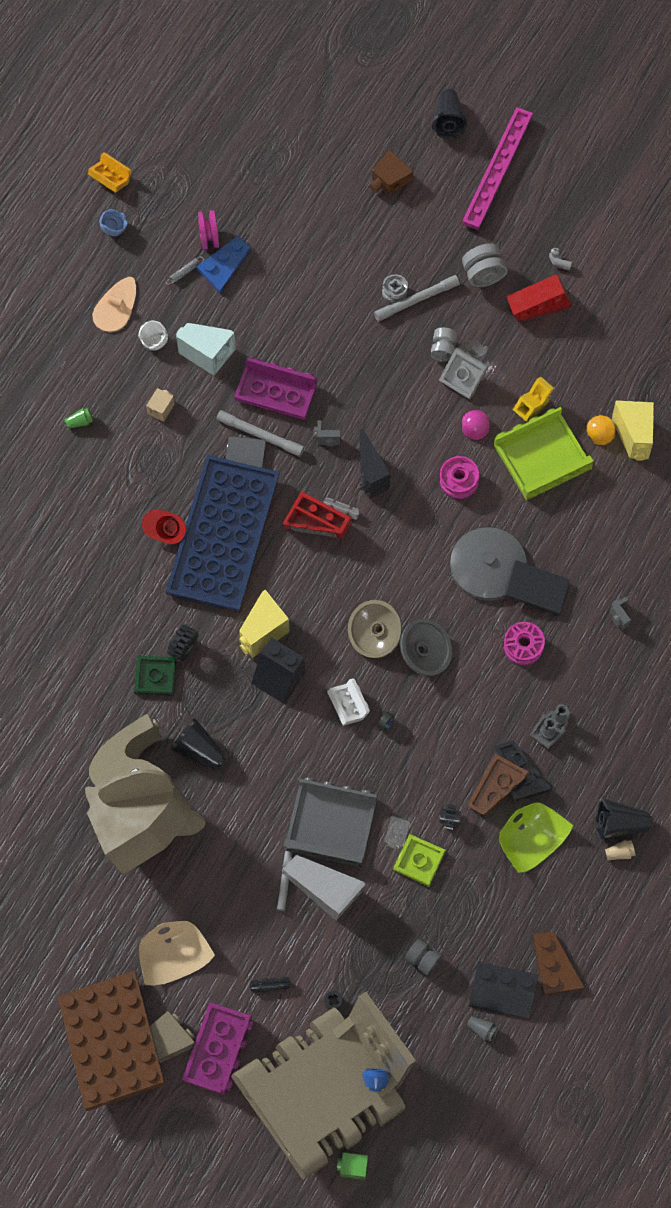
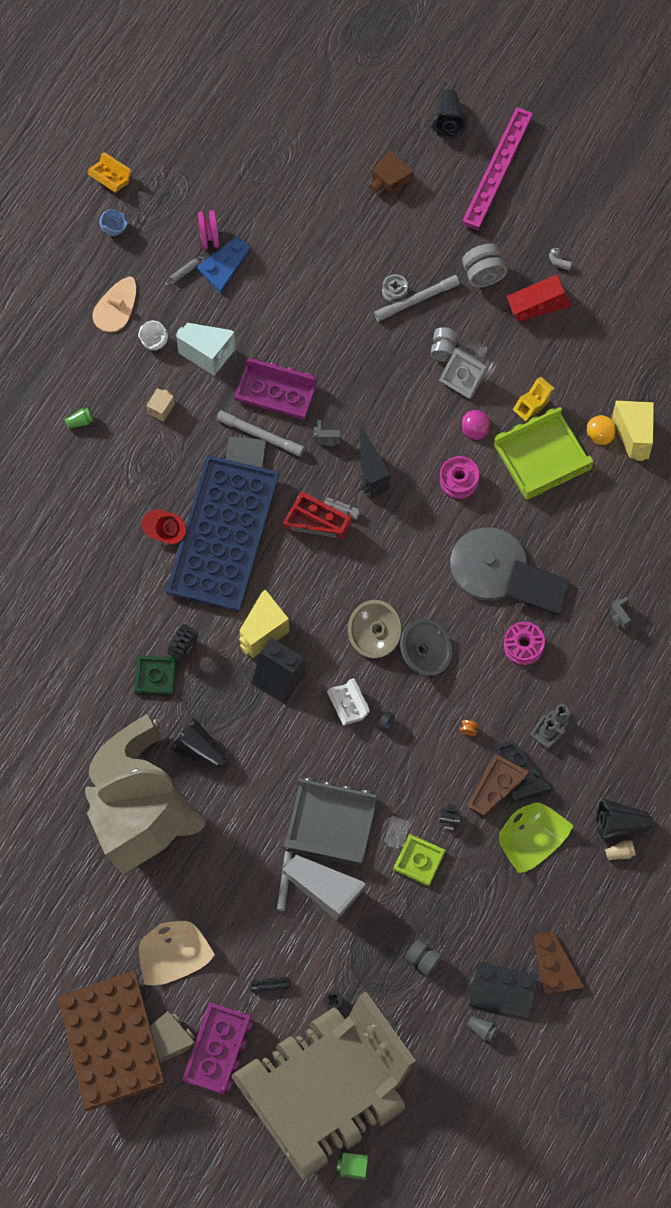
(376, 1079): blue cone -> none
(469, 727): none -> orange bush

